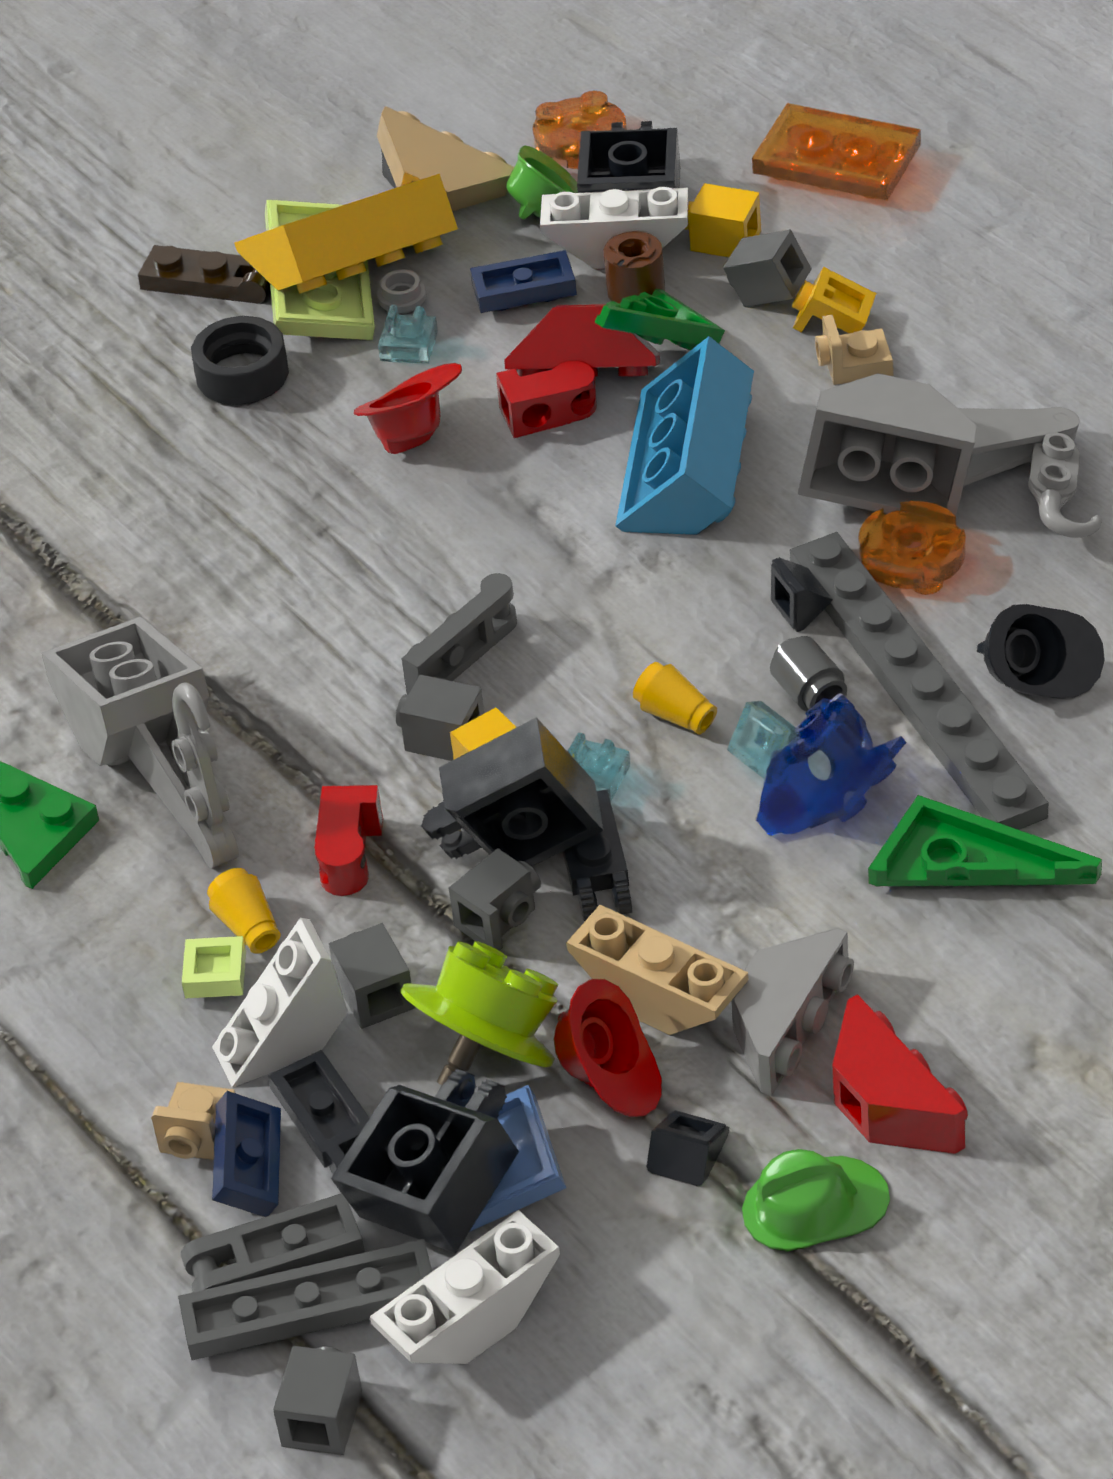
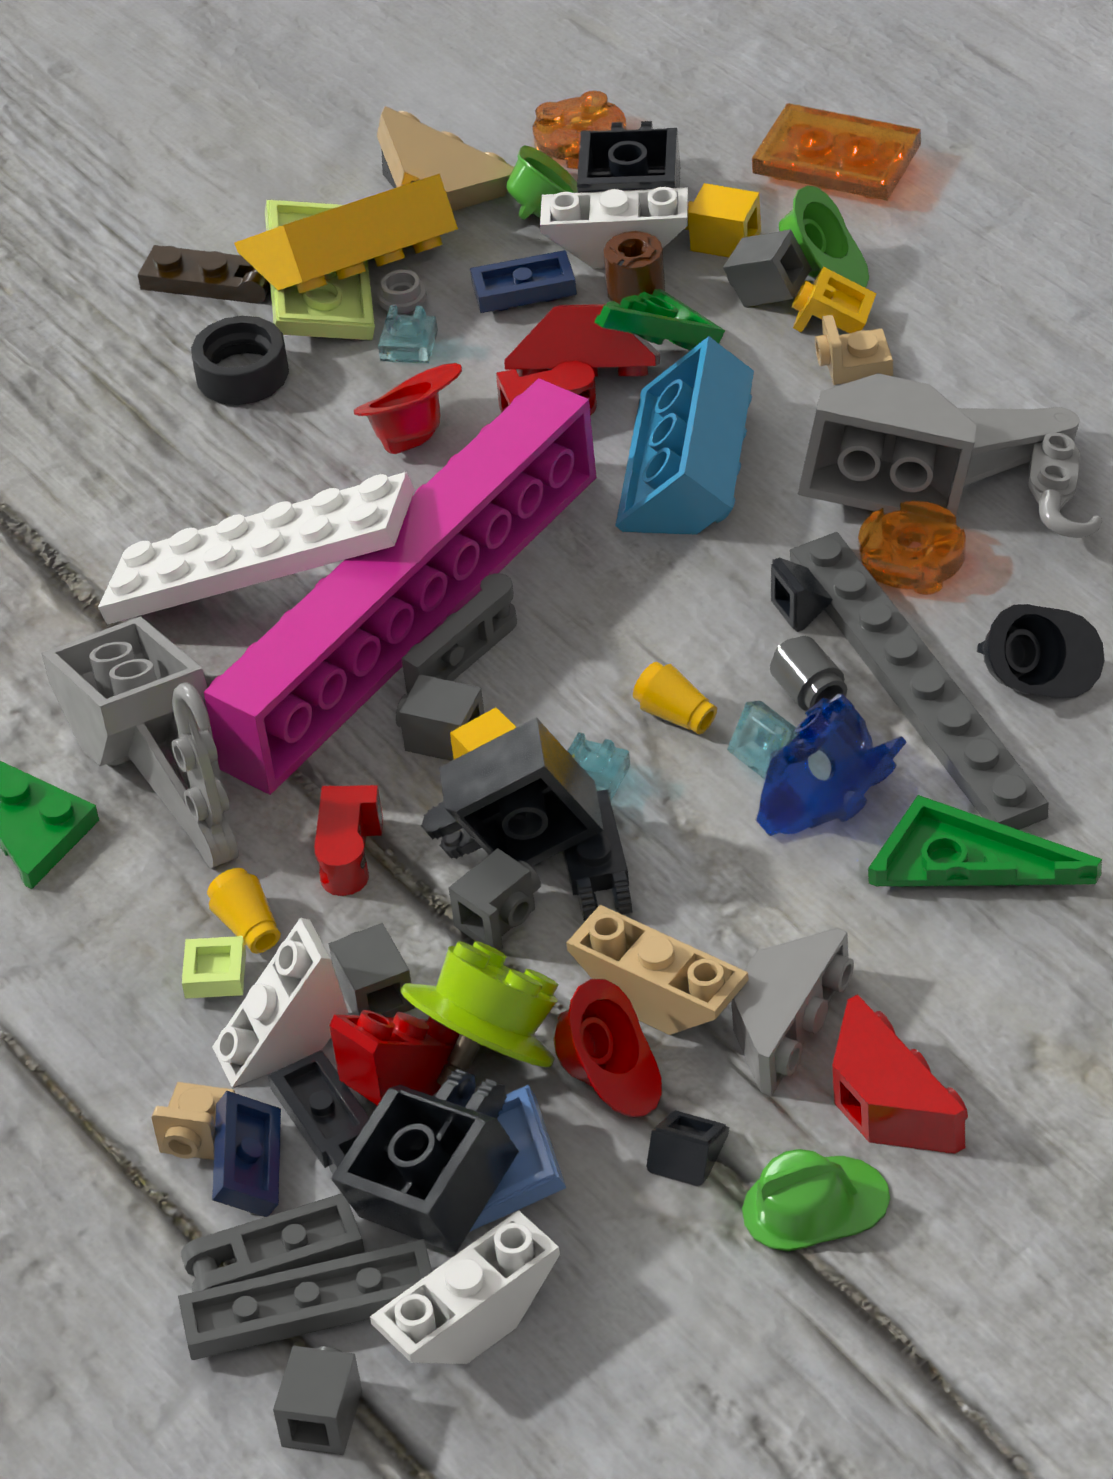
(258, 547): none -> white plate
(374, 607): none -> dark pink brick
(390, 1052): none -> red slope
(824, 236): none -> bright green piece

